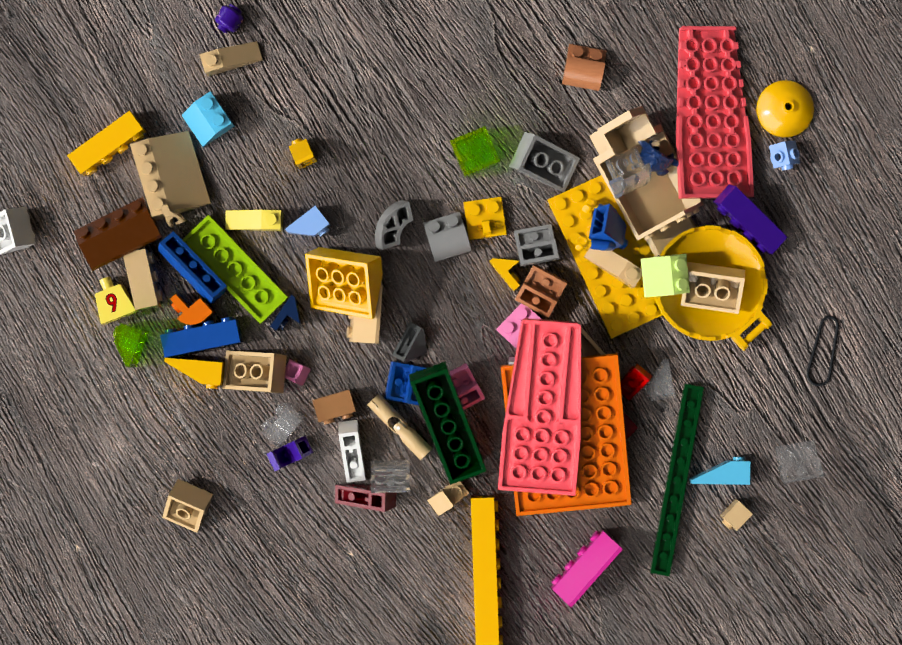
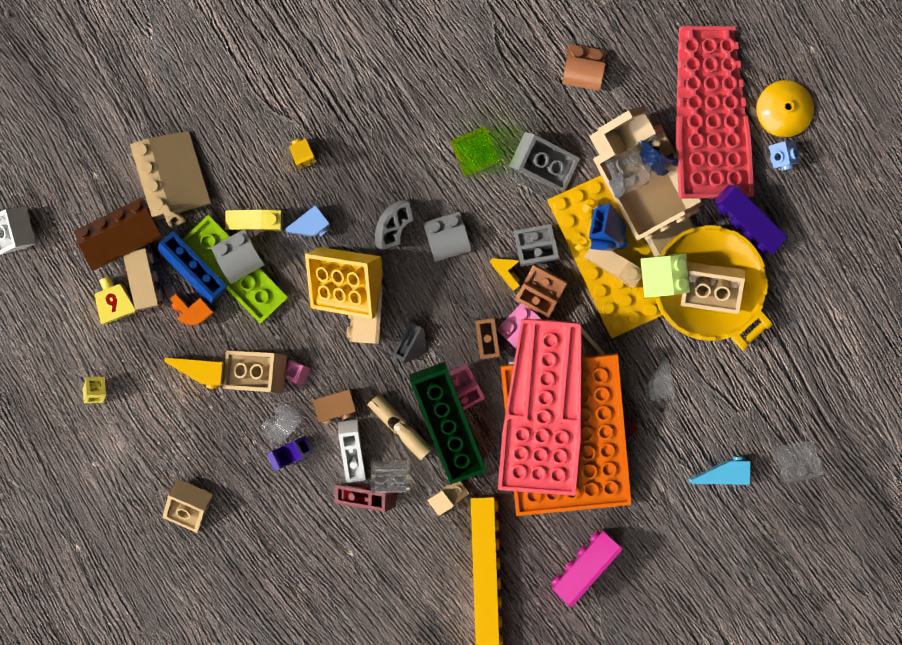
(94, 390): none -> light yellow brick
(106, 144): yellow brick -> none
(130, 343): clear neon green slope -> none
(201, 338): blue brick -> none
(207, 119): medium azure slope -> none
(229, 18): dark purple head -> none
(230, 58): tan slope -> none
(237, 256): none -> light grey brick
(289, 309): dark blue slope -> none
(398, 383): blue slope -> none
(485, 218): yellow hinge -> none
(487, 338): none -> medium nougat brick
(634, 381): red slope -> none
(676, 480): dark green plate -> none
(735, 515): tan brick -> none
(833, 351): black piece -> none

